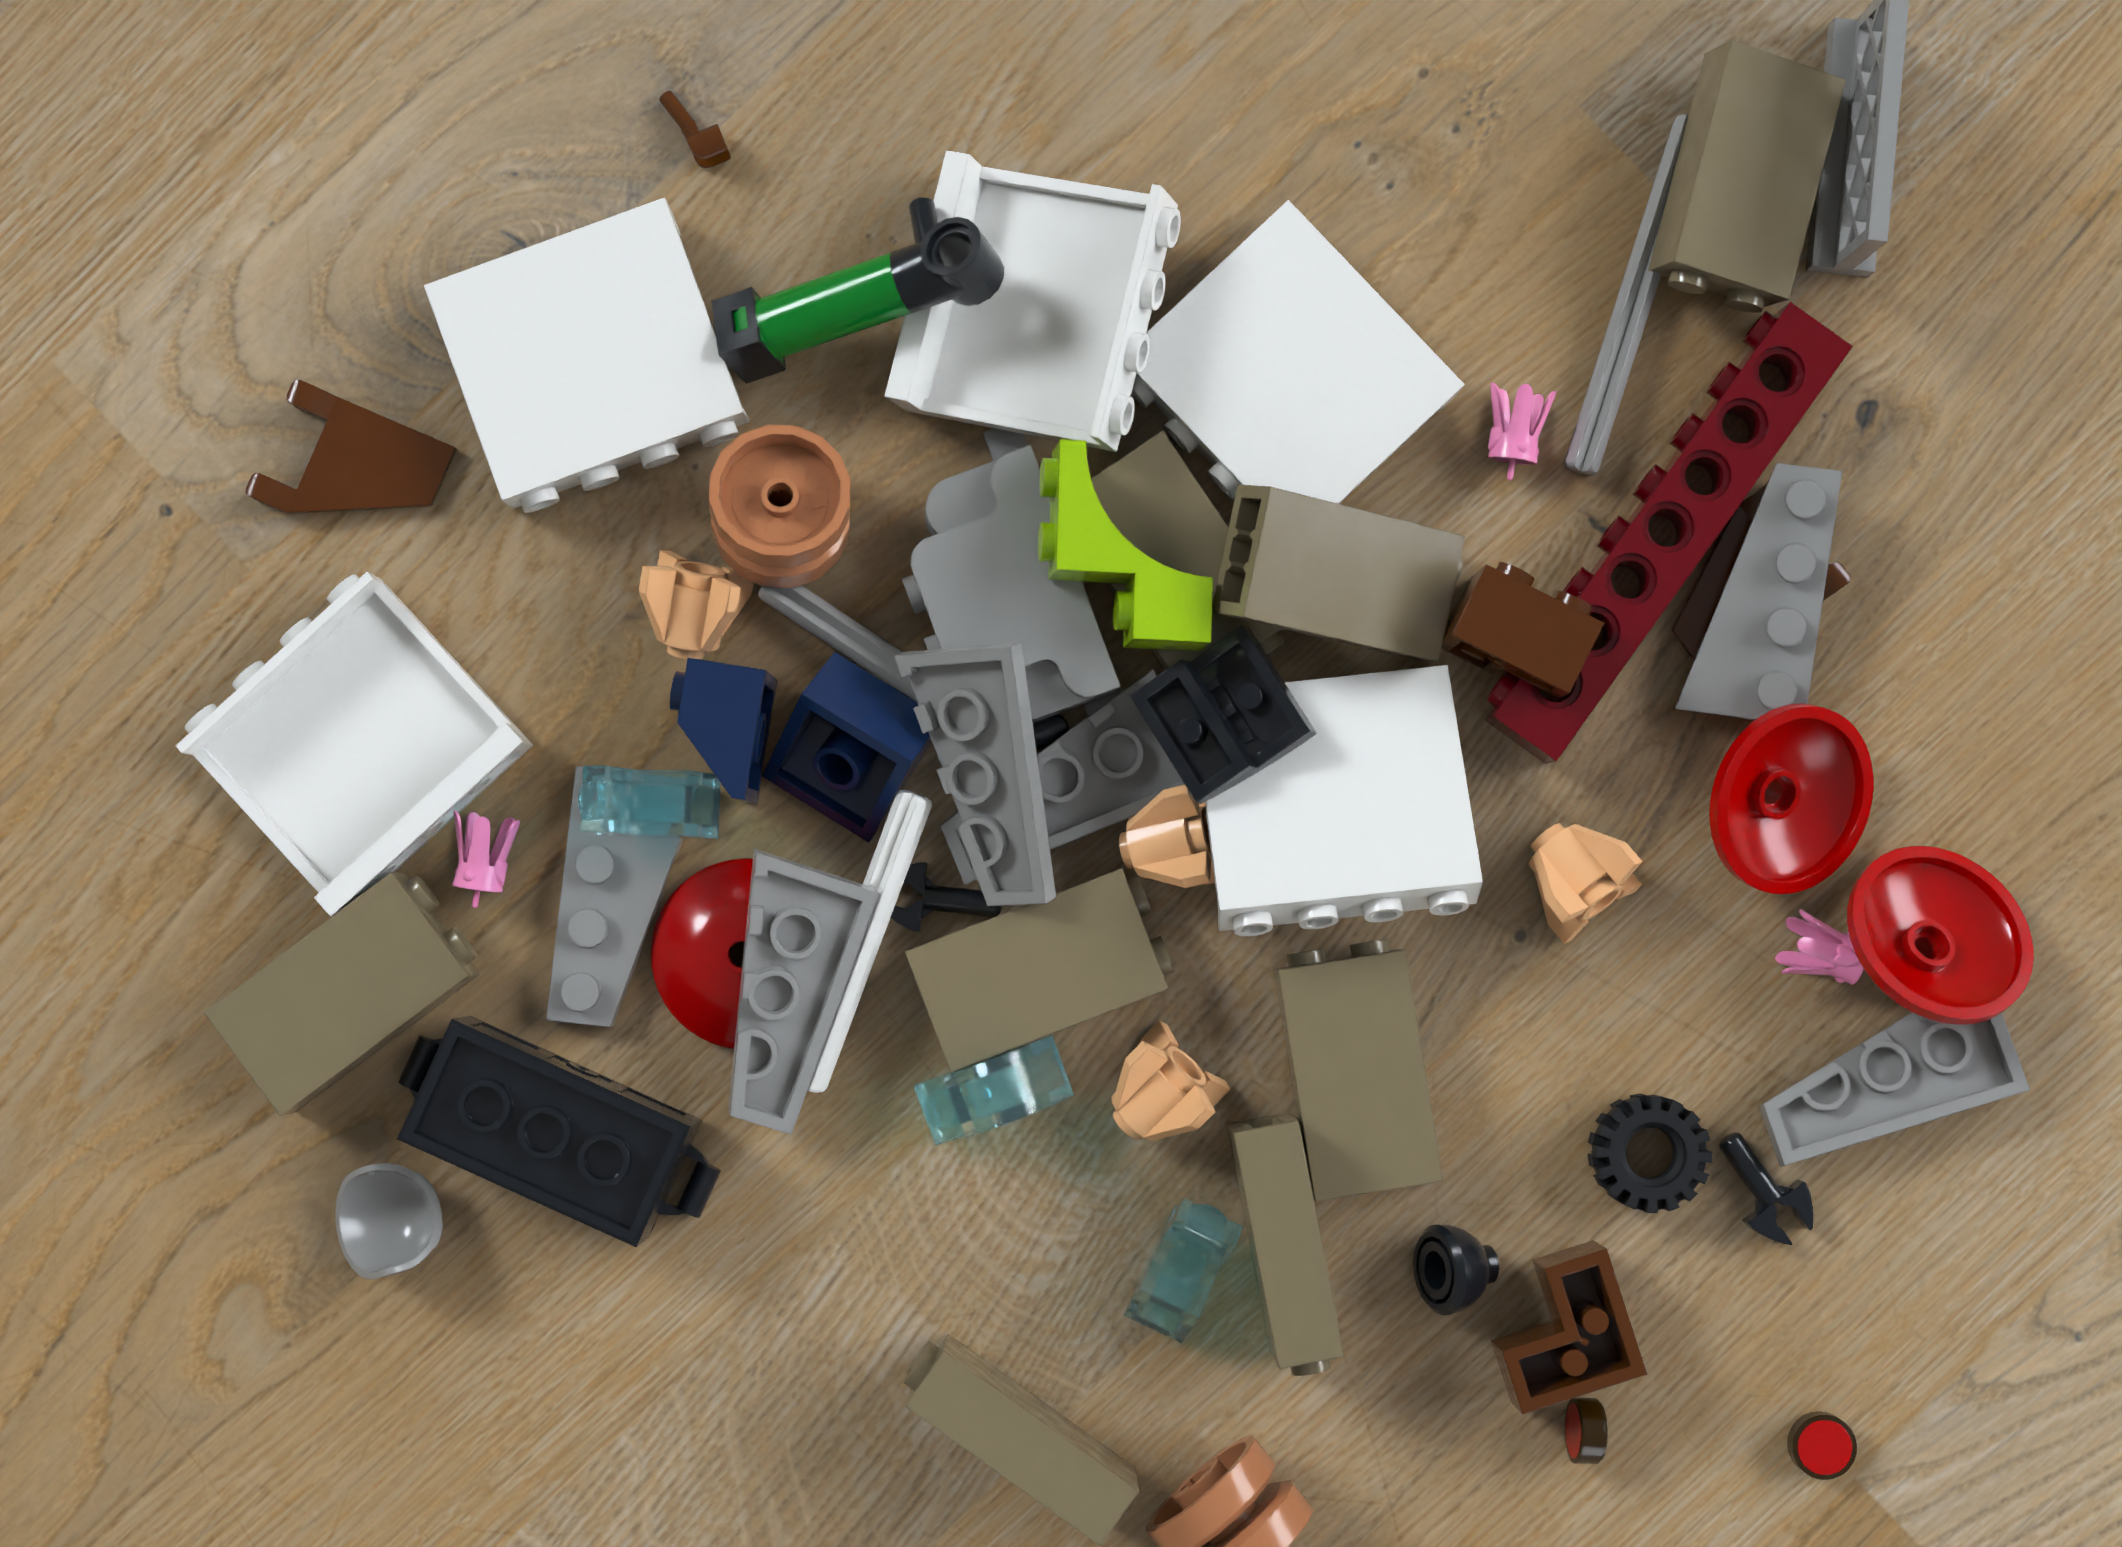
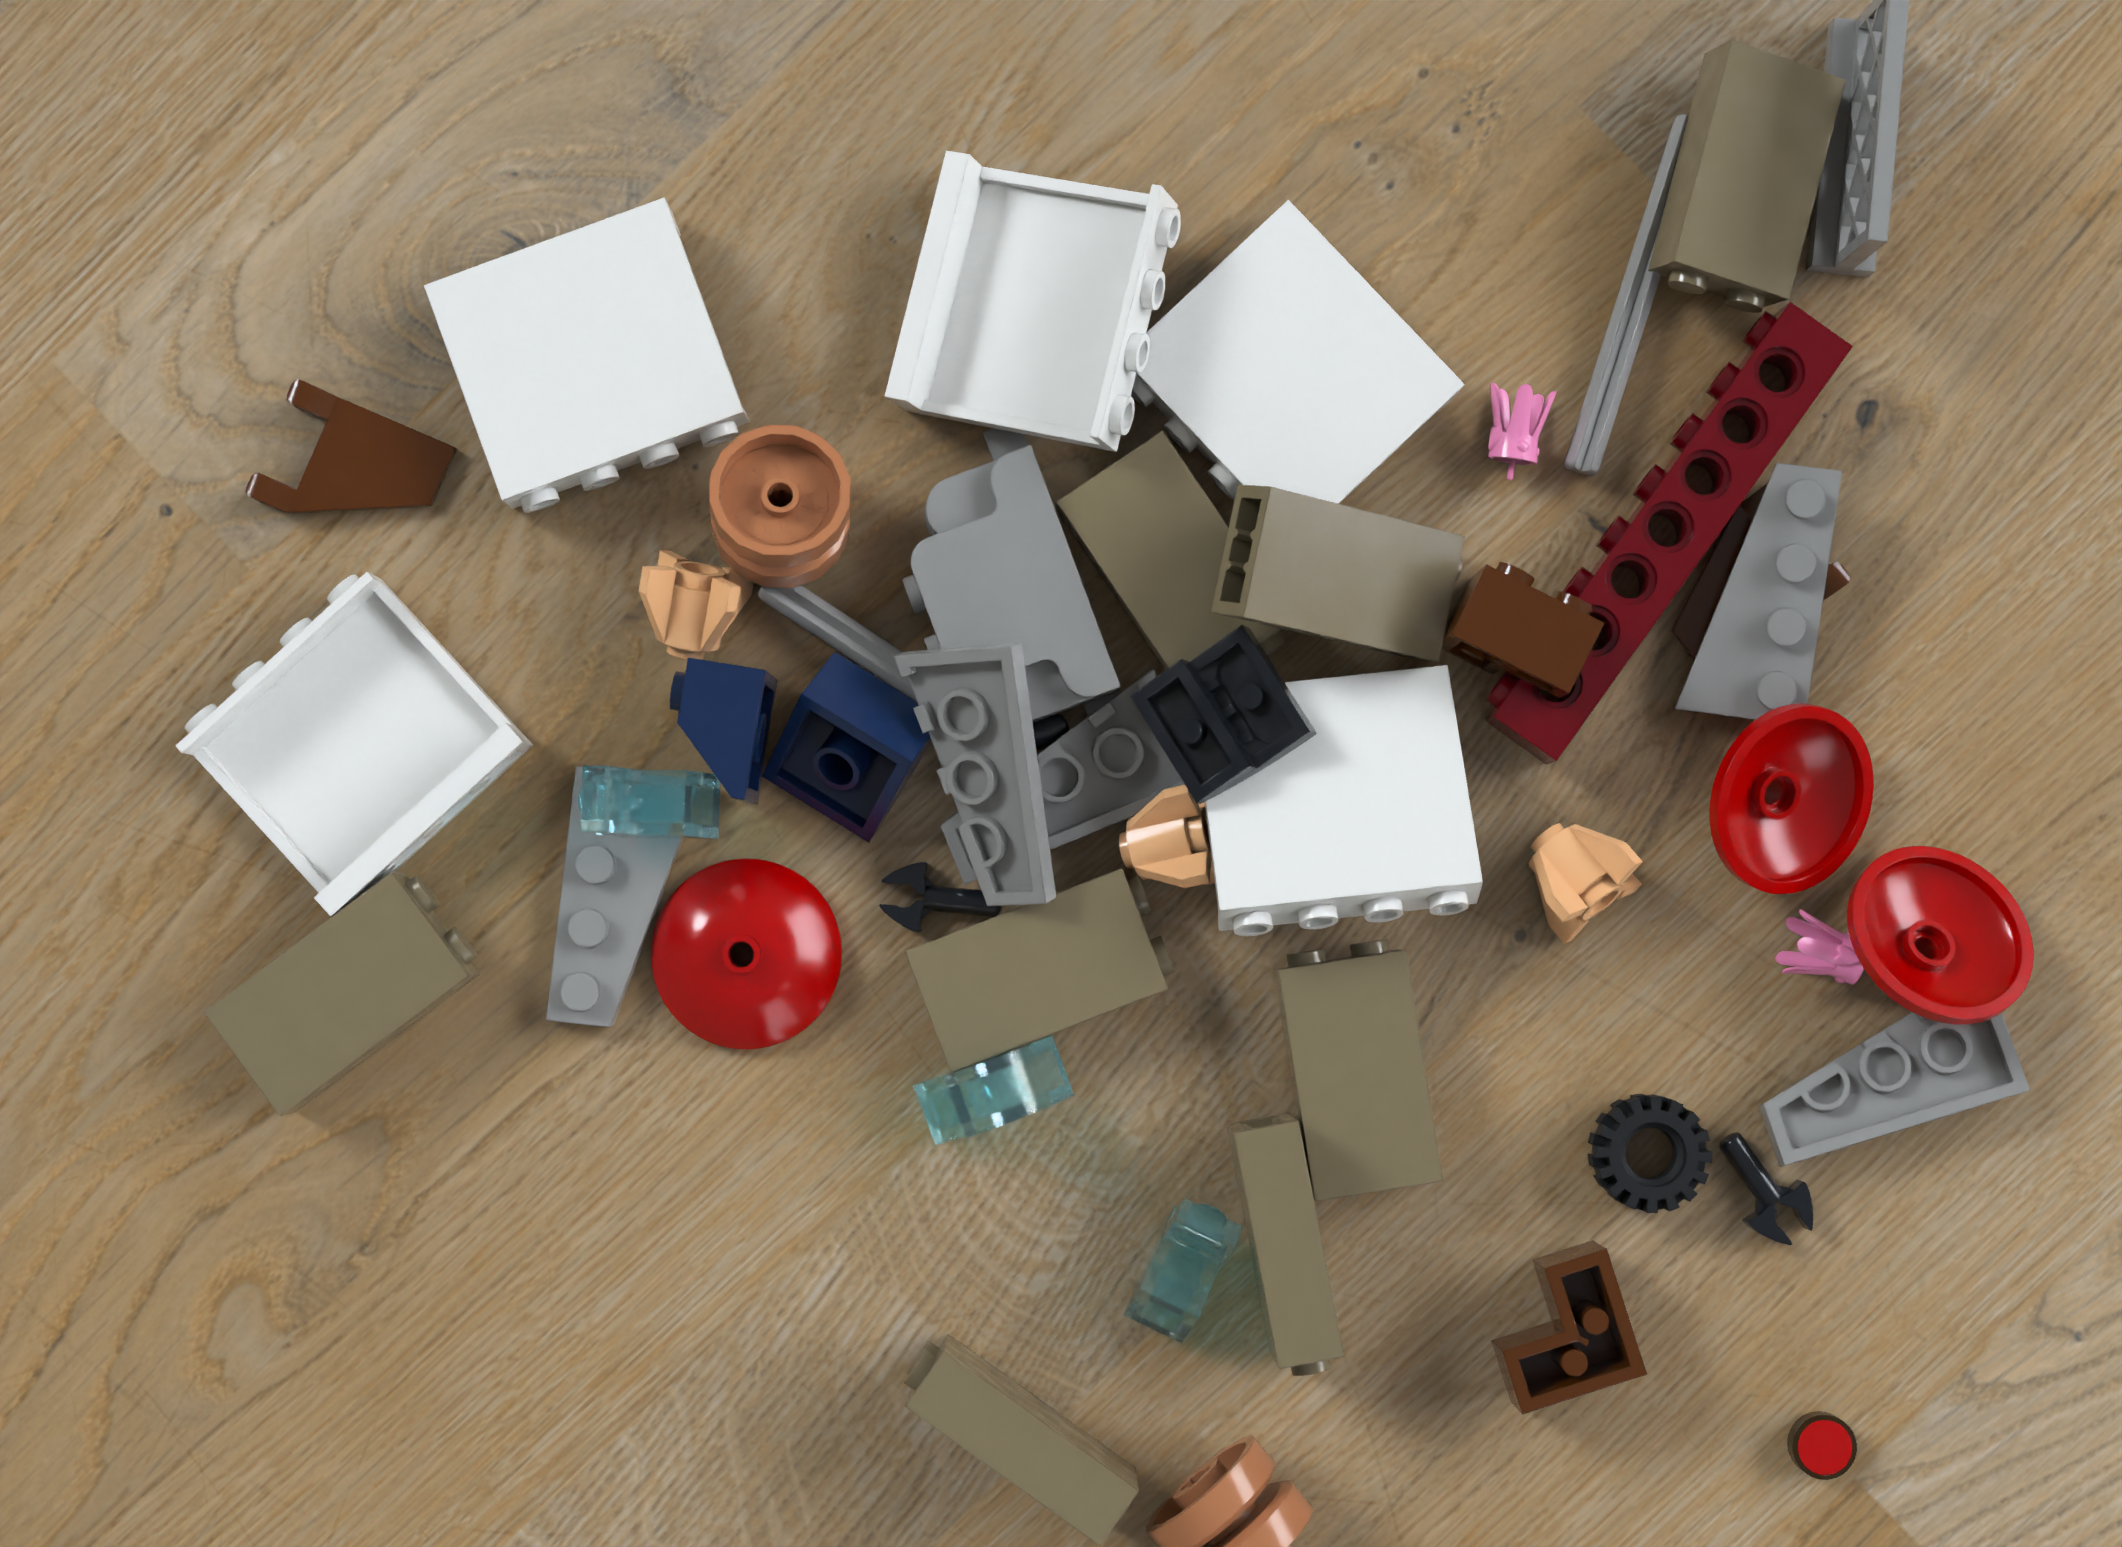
(386, 1219): light grey helmet -> none
(476, 867): bright pink piece -> none
(551, 1130): black container -> none
(707, 144): reddish brown hand -> none
(793, 975): light grey wing -> none
(887, 876): white axle -> none
(943, 265): piece -> none
(1082, 544): lime arch -> none
(1163, 1089): light nougat brick -> none
(1452, 1268): black brick -> none
(1585, 1430): dark brown tile -> none

